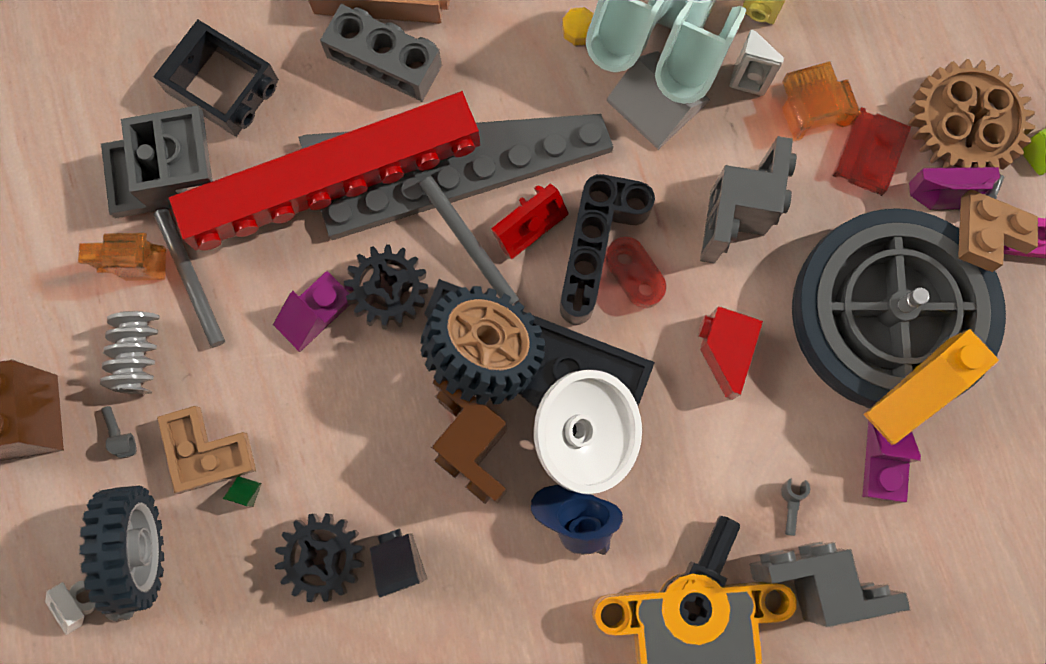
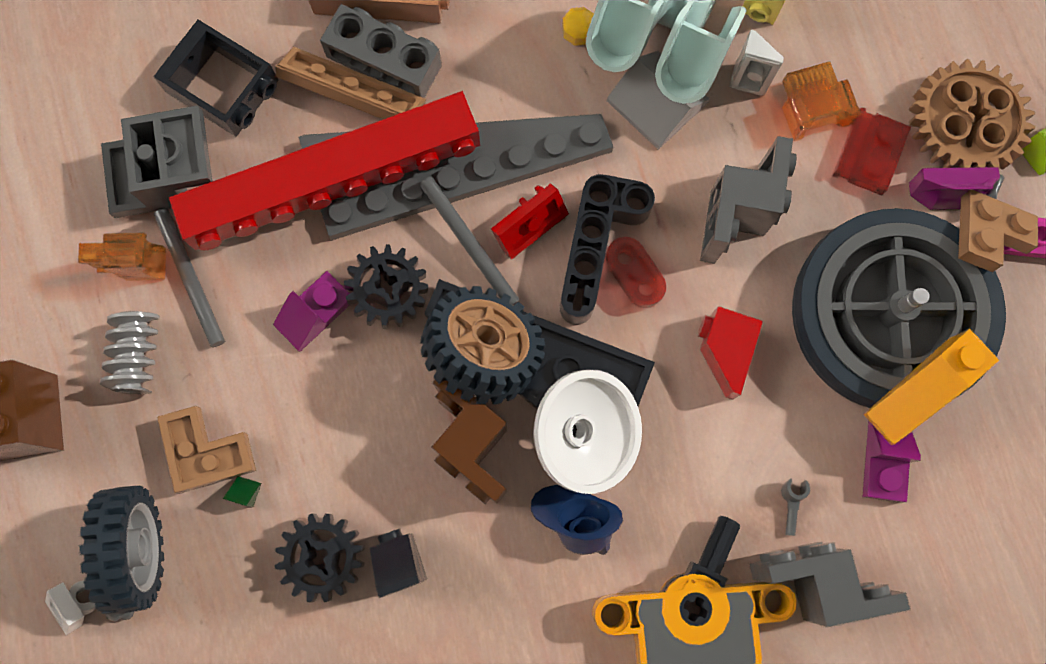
(118, 444): dark grey hand -> none
(345, 85): none -> medium nougat tile

